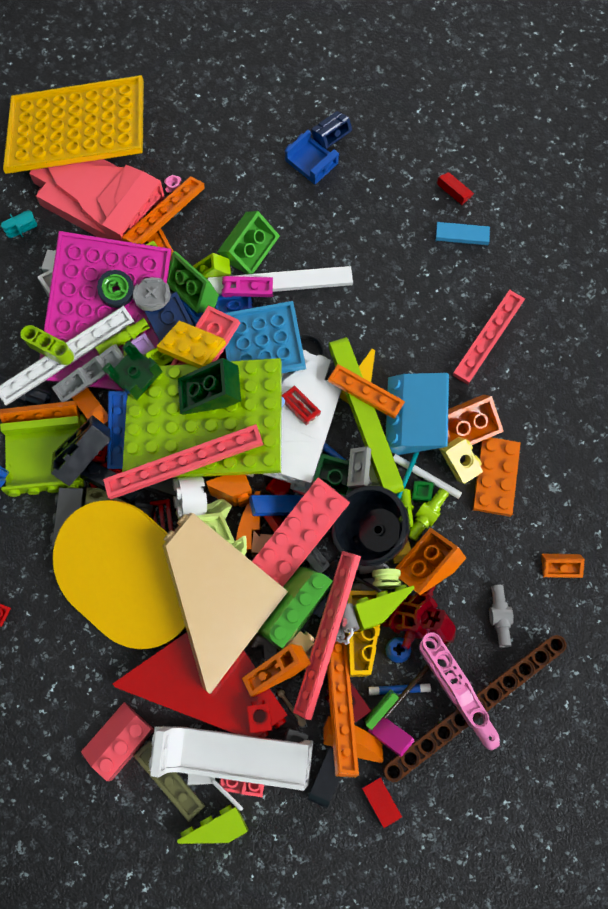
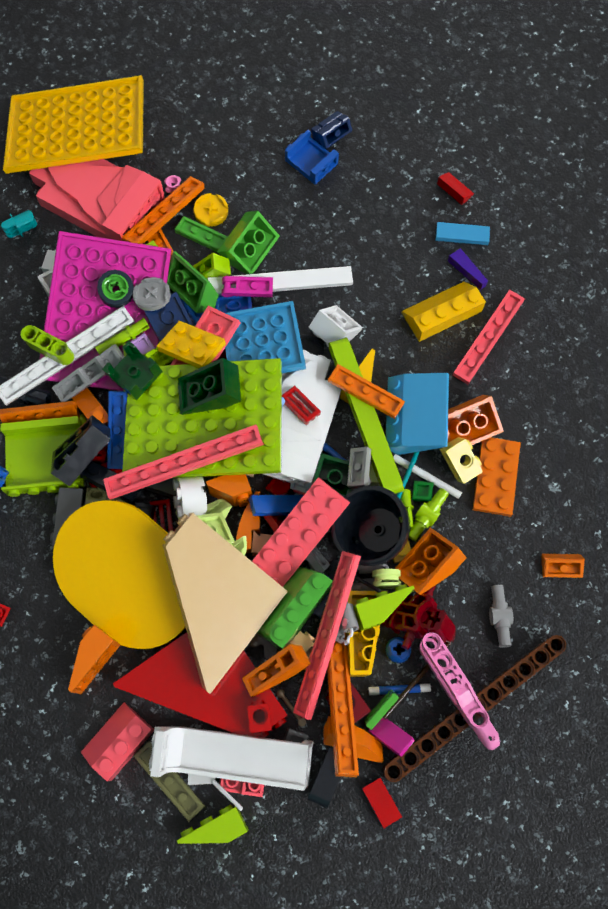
(92, 655): none -> orange slope
(200, 234): none -> bright green tile
(210, 209): none -> yellow tile
(334, 324): none -> white slope
(444, 310): none -> yellow slope
(467, 268): none -> dark purple piece

